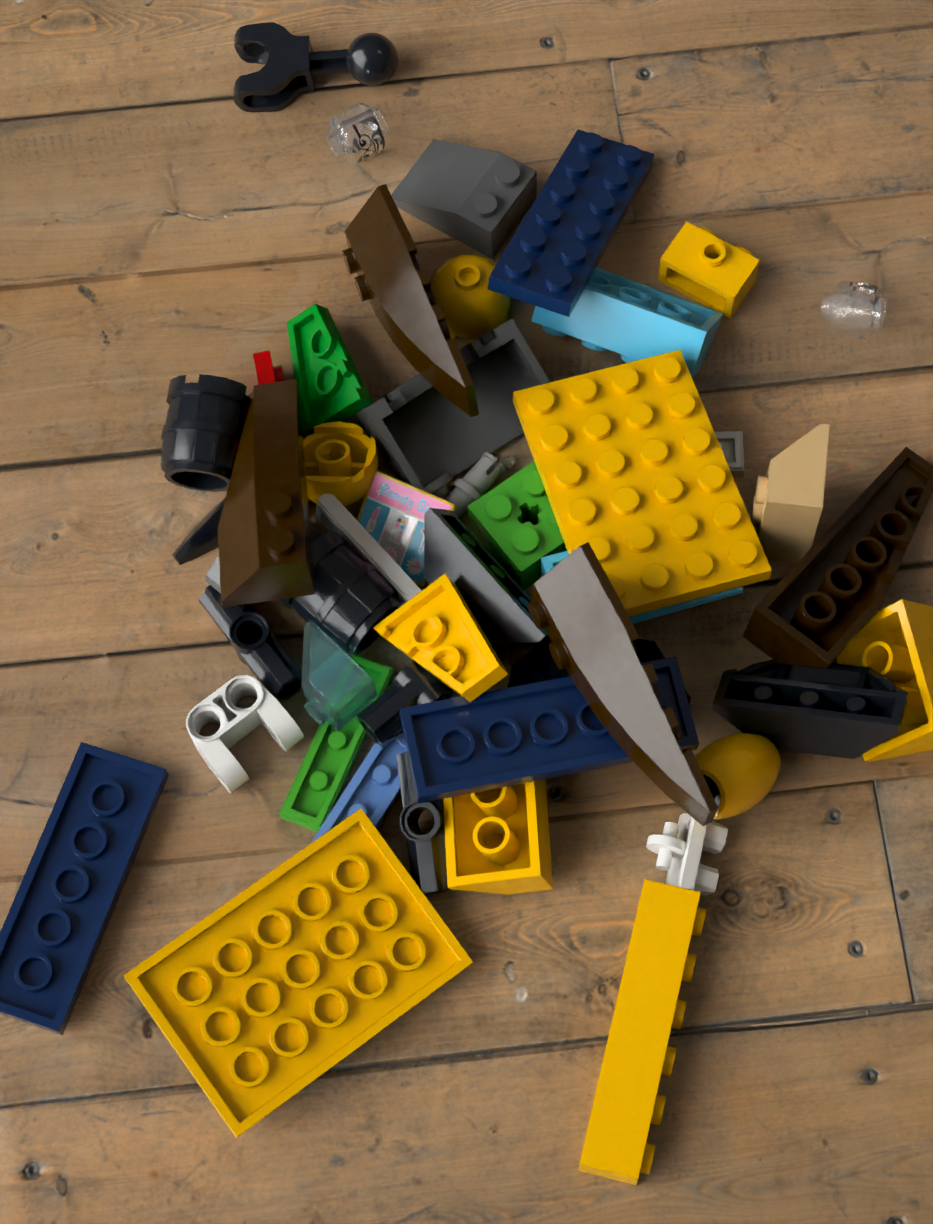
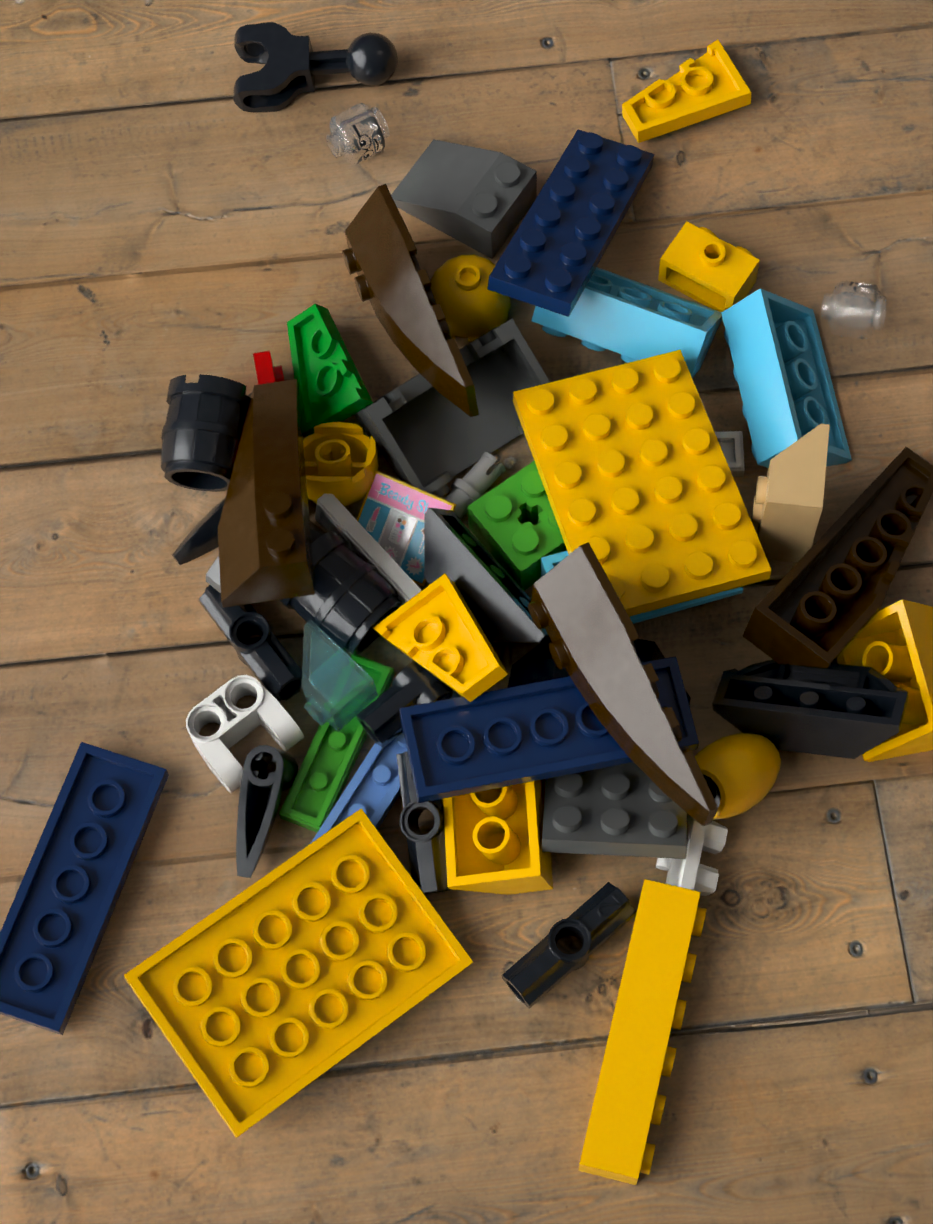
(260, 802): none -> black piece
(547, 966): none -> black piece
(612, 813): none -> dark grey plate
(690, 96): none -> yellow wing
(782, 375): none -> medium azure slope

